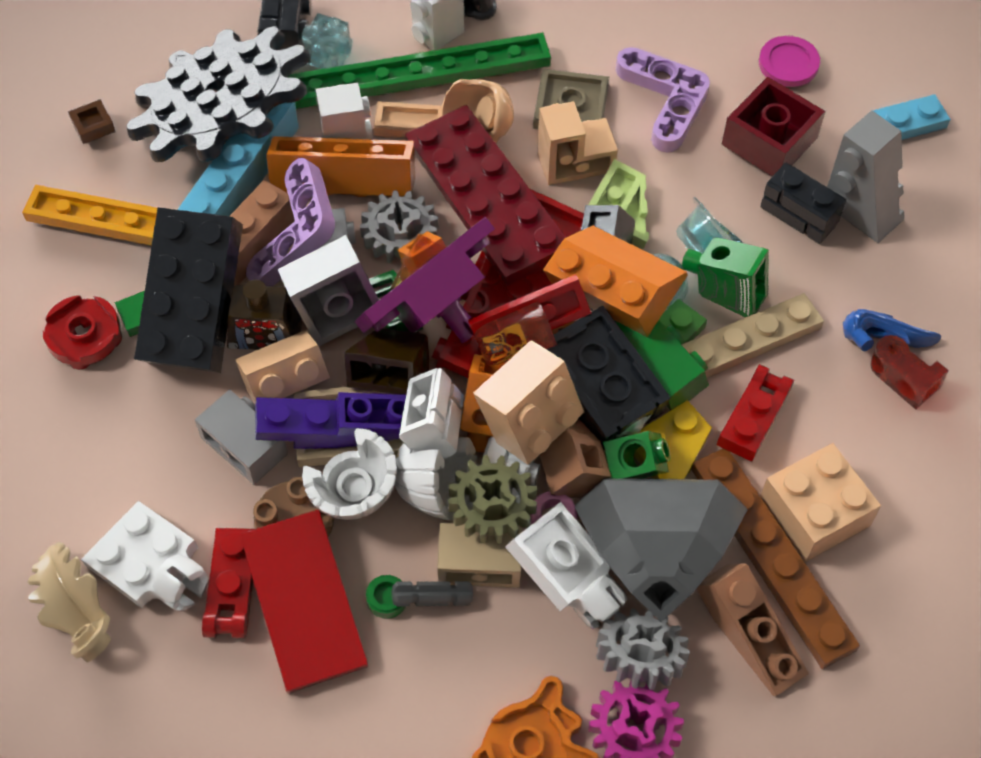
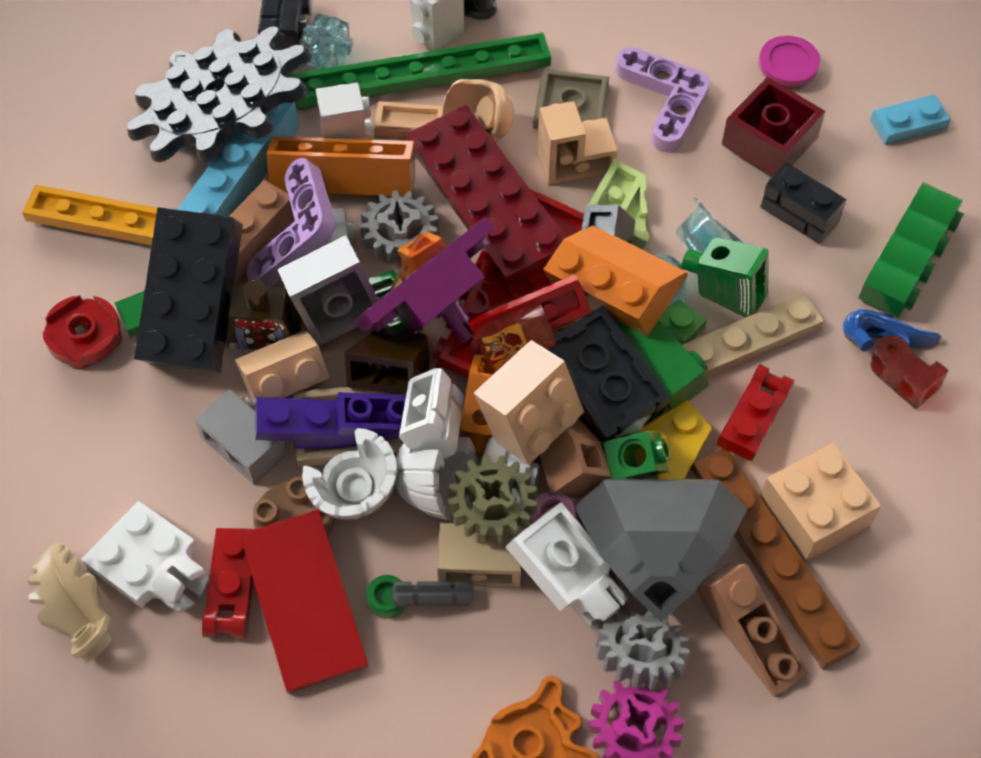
(91, 121): reddish brown plate -> none
(868, 176): light grey wedge -> none
(910, 250): none -> green brick

